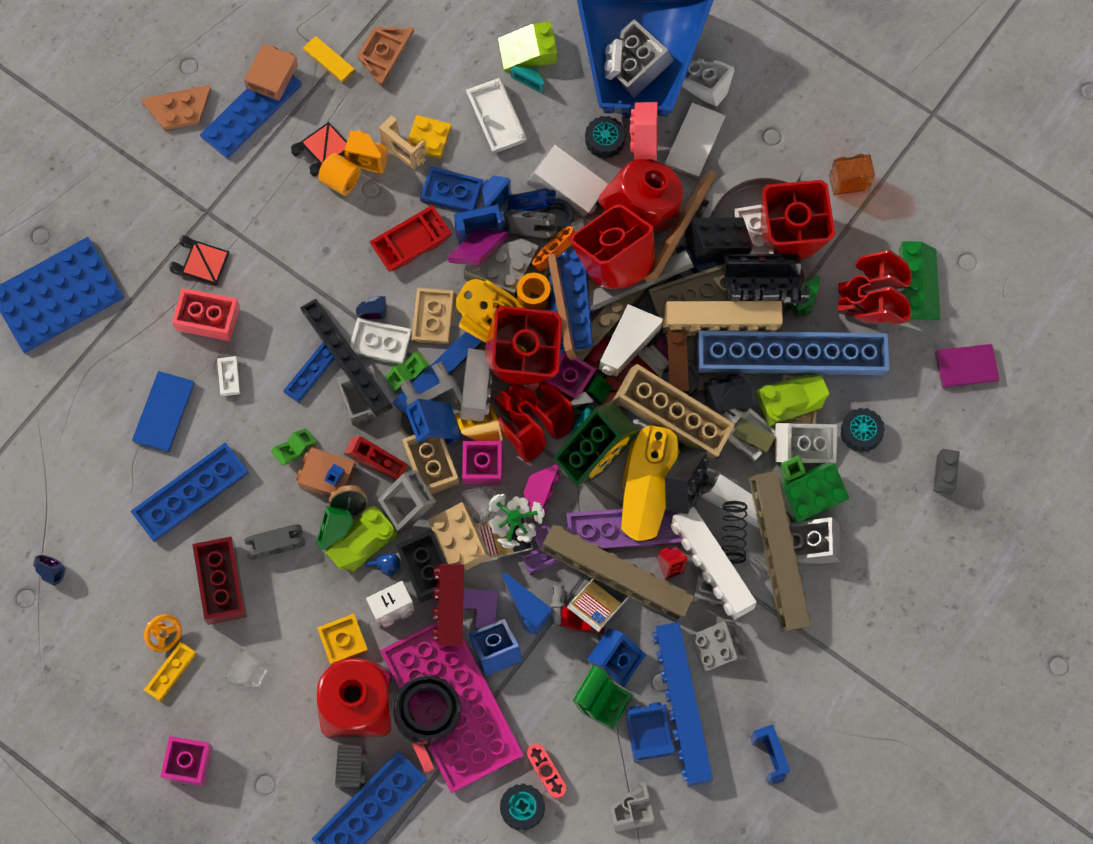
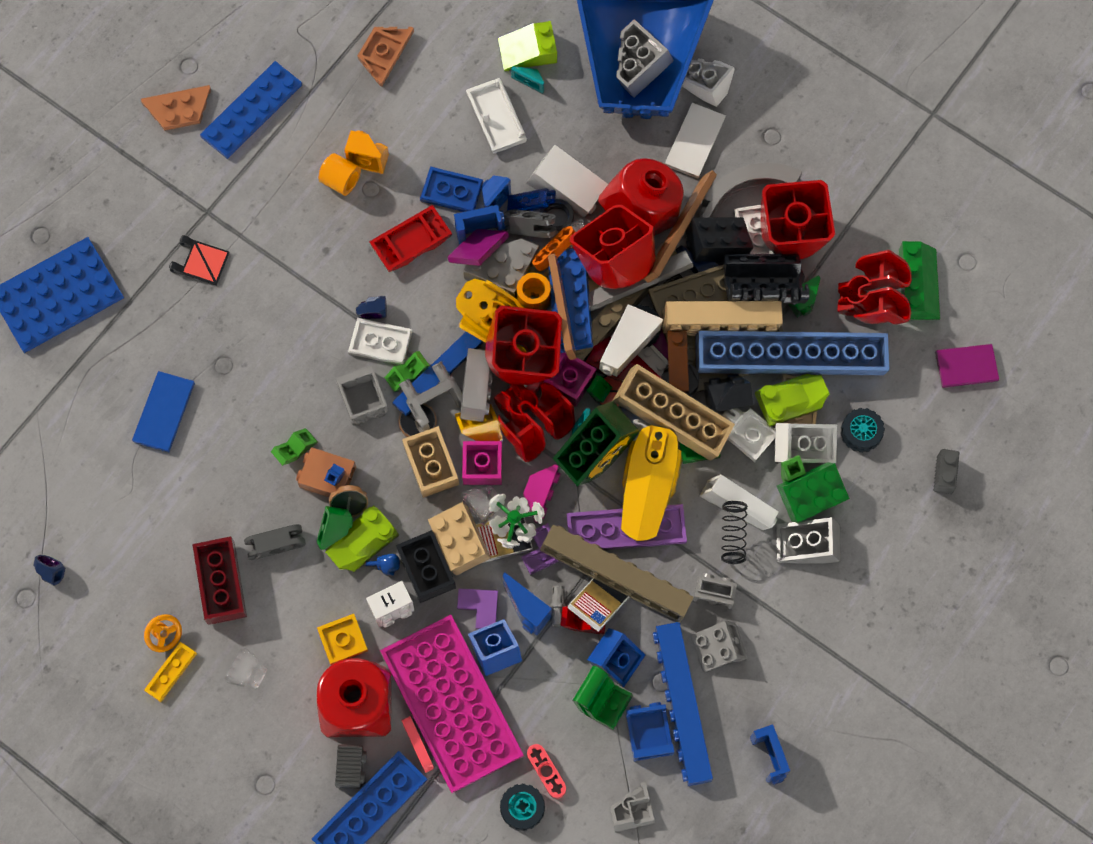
(186, 761): dark pink brick -> none
(189, 492): blue plate -> none
(206, 314): coral brick -> none
(228, 376): white plate -> none
(271, 71): nougat brick -> none
(309, 374): blue tile -> none
(320, 146): flag -> none
(328, 59): yellow tile -> none
(346, 358): black tile -> none
(374, 457): red slope -> none
(389, 133): tan window -> none
(422, 498): light grey window -> none
(432, 132): yellow plate -> none
(432, 316): tan tile -> none
(433, 420): blue panel -> none
(433, 734): black tyre -> none
(449, 605): dark red brick -> none
(582, 402): light grey slope -> none
(605, 137): black wheel -> none
(613, 59): white plate -> none
(644, 130): coral brick -> none
(672, 562): red slope -> none
(686, 480): black brick -> none
(714, 563): white brick -> none
(753, 435): olive tile -> none
(779, 551): dark tan brick -> none
(851, 174): clear orange piece -> none

